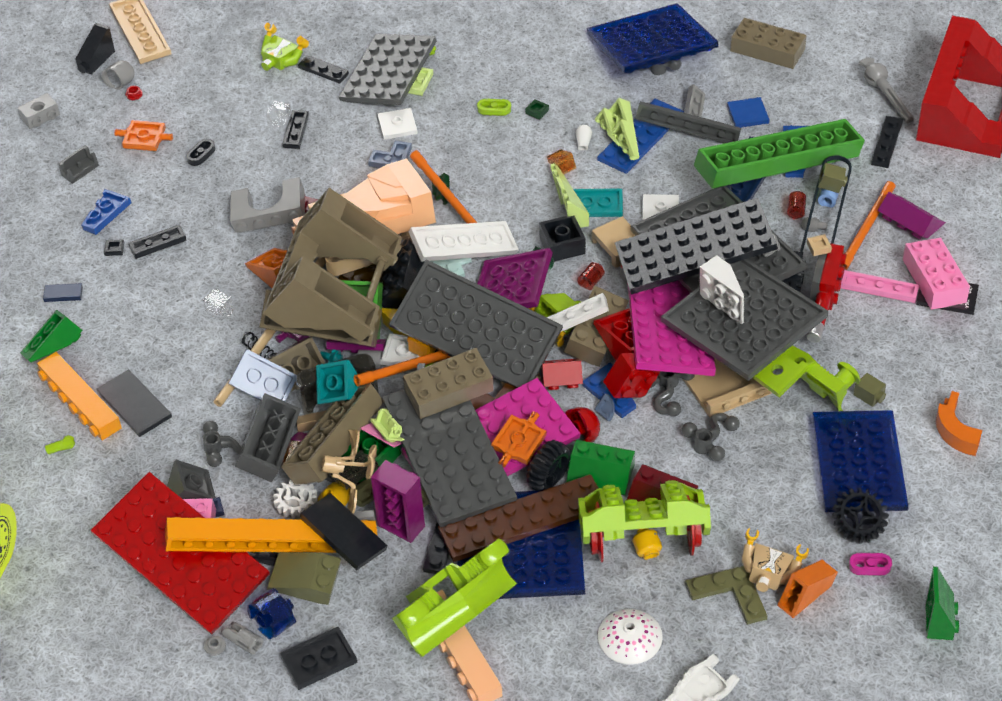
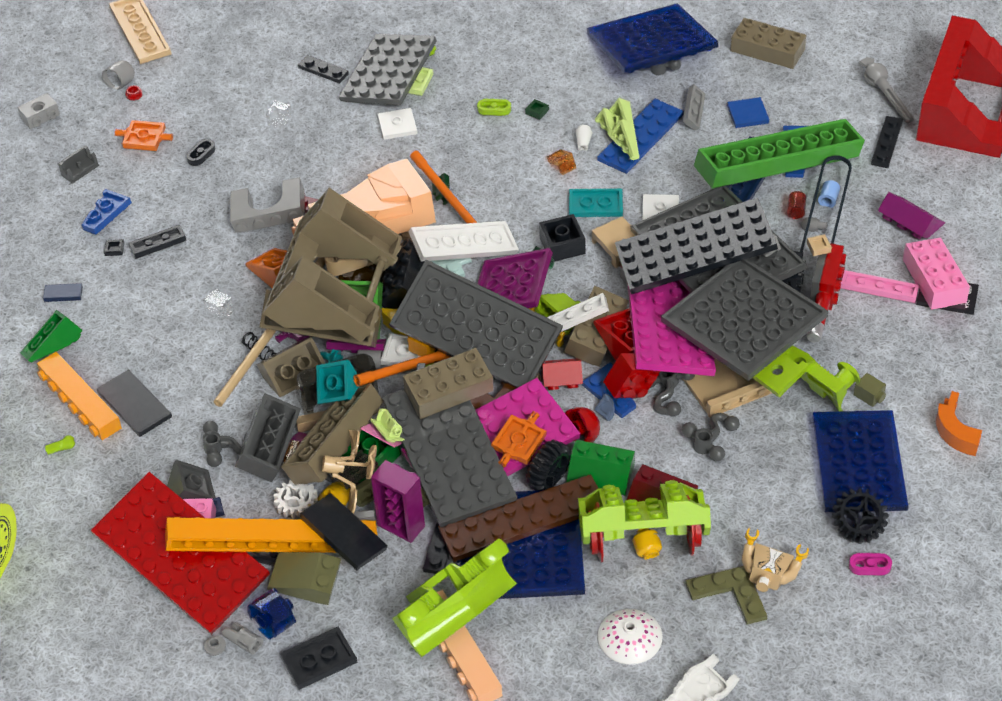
(95, 50): black slope -> none
(259, 376): plate -> none
(280, 52): lime torso -> none
(295, 129): black tile -> none
(399, 151): sand blue plate -> none
(569, 198): yellowish green wedge -> none
(591, 275): clear red brick -> none
(687, 123): dark grey plate -> none
(721, 288): white slope -> none
(806, 587): orange slope -> none
(832, 177): olive brick -> none
(867, 224): orange piece -> none
(940, 608): green slope -> none

